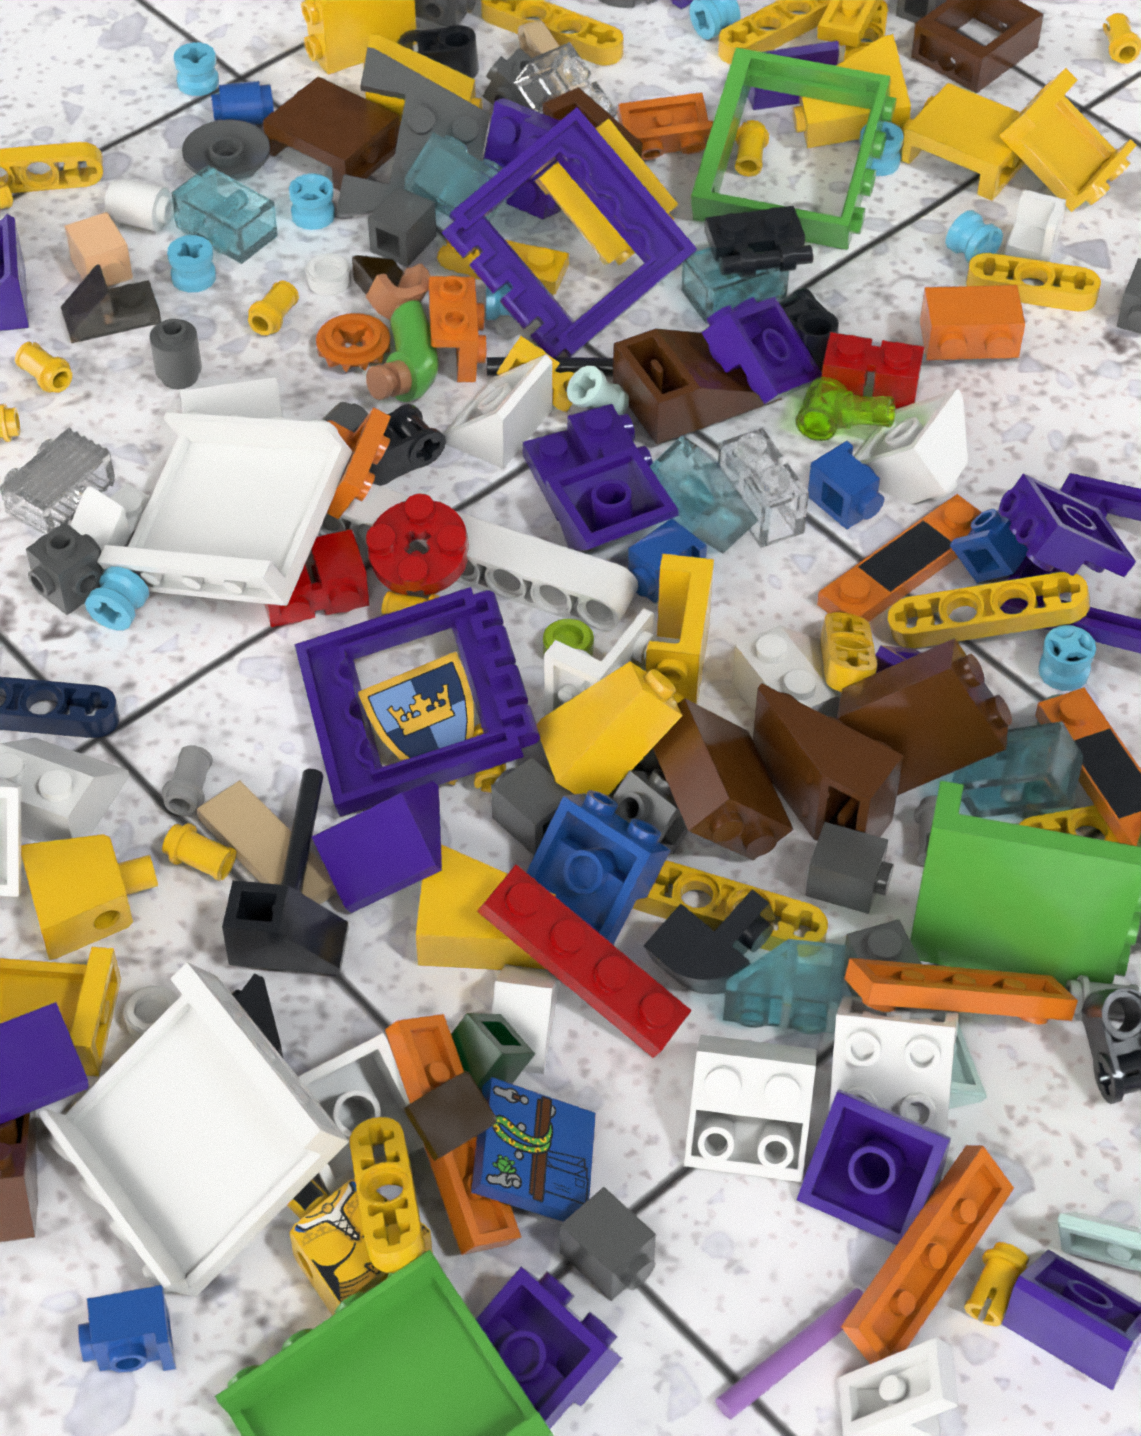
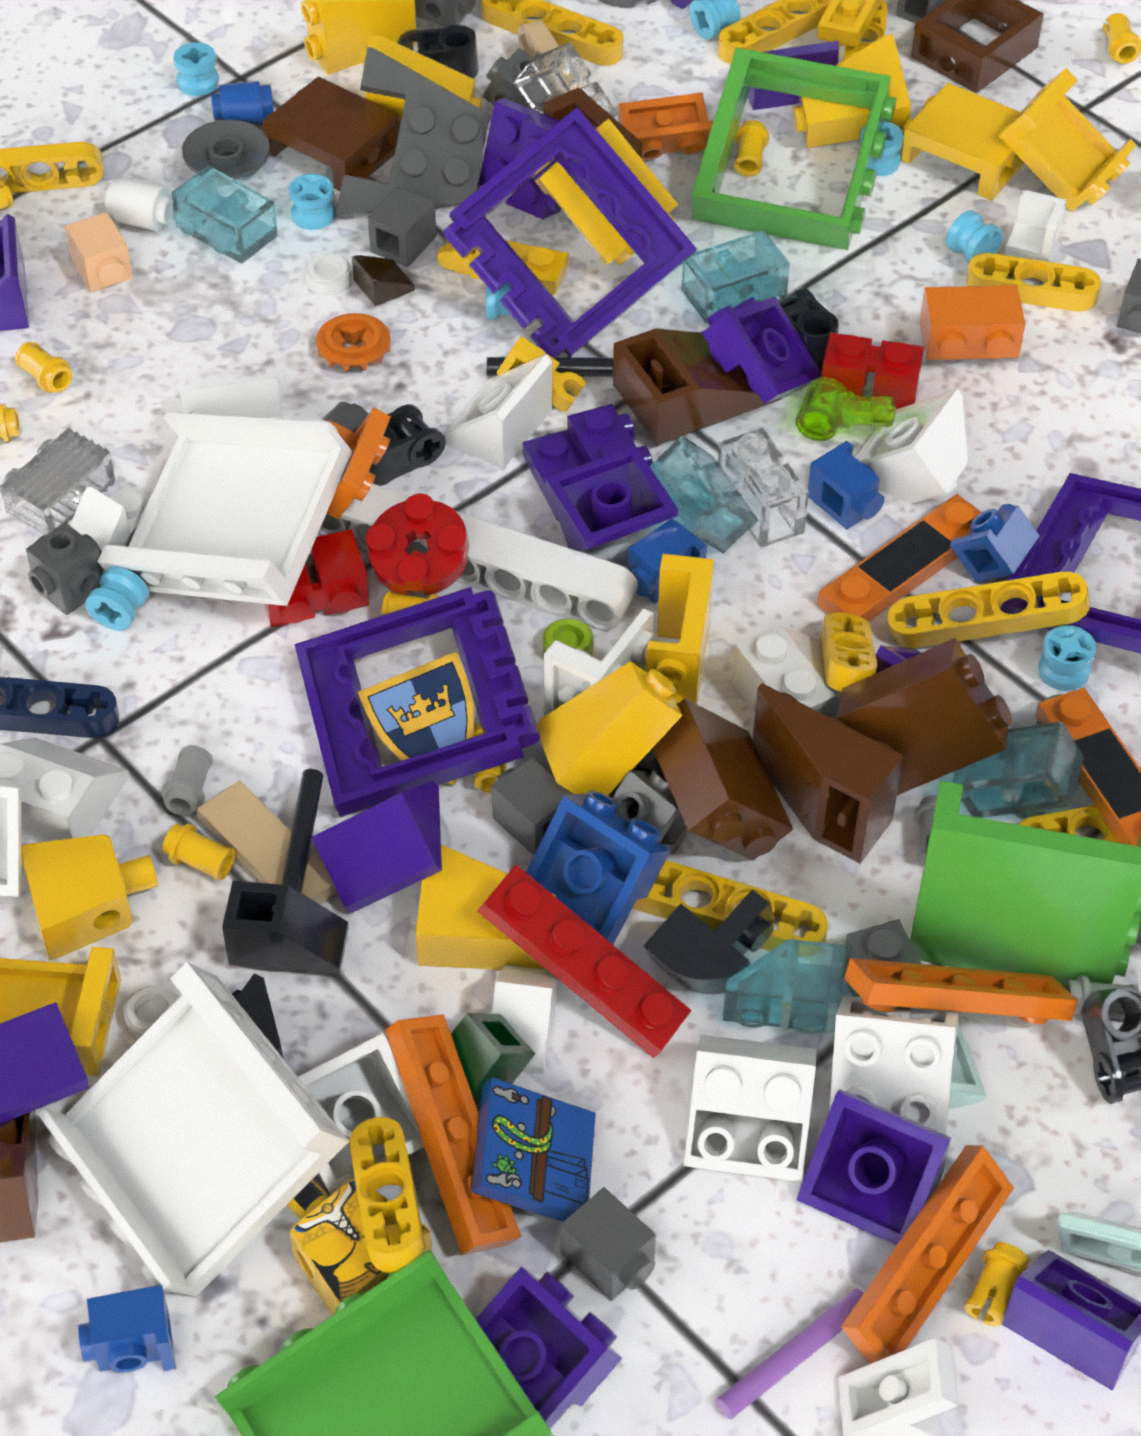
(100, 311): clear smoke slope -> none
(175, 353): dark grey brick -> none
(191, 263): medium azure wheel -> none
(268, 314): yellow pin -> none
(415, 362): piece -> none
(448, 173): clear light blue brick -> none
(450, 1115): dark brown slope -> none
(456, 322): orange bracket -> none
(591, 390): light aqua bush -> none
(758, 241): black plate -> none
(848, 868): dark grey brick -> none
(1062, 530): dark purple plate -> none

